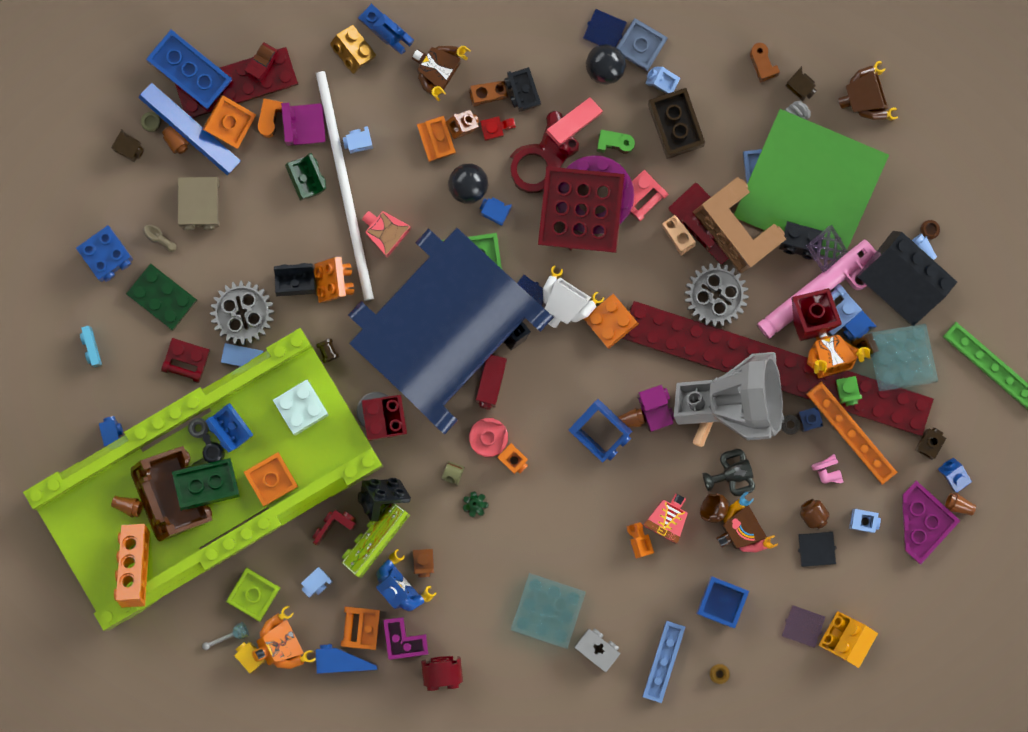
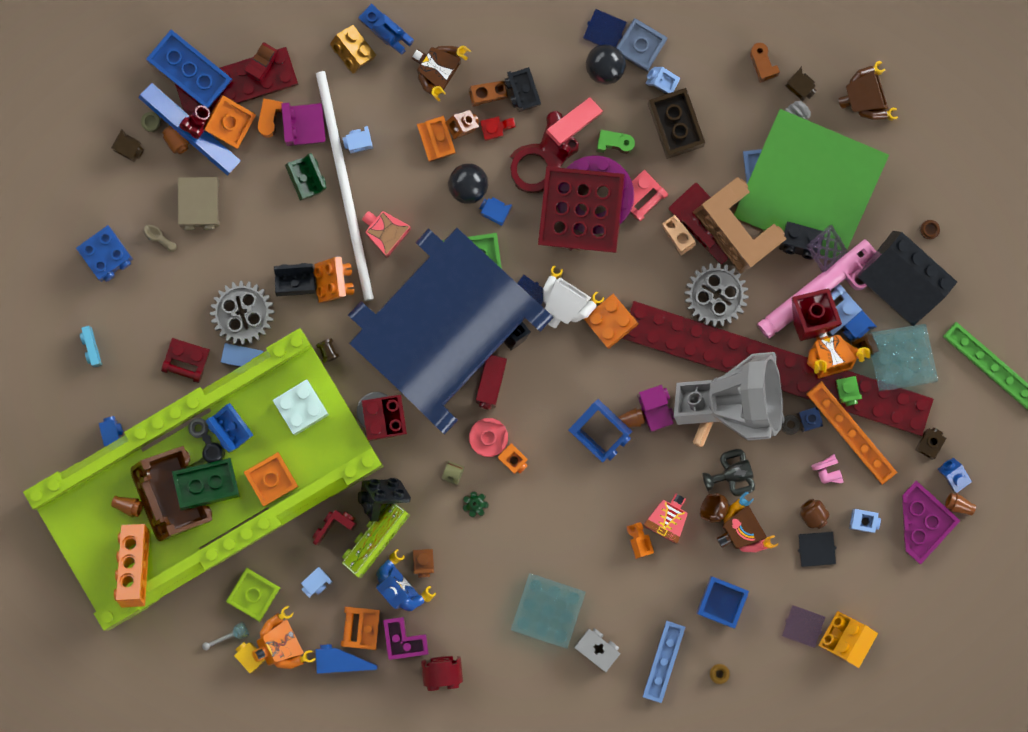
(161, 297): dark green plate -> none
(196, 121): none -> dark red plate
(924, 244): light blue cone -> none

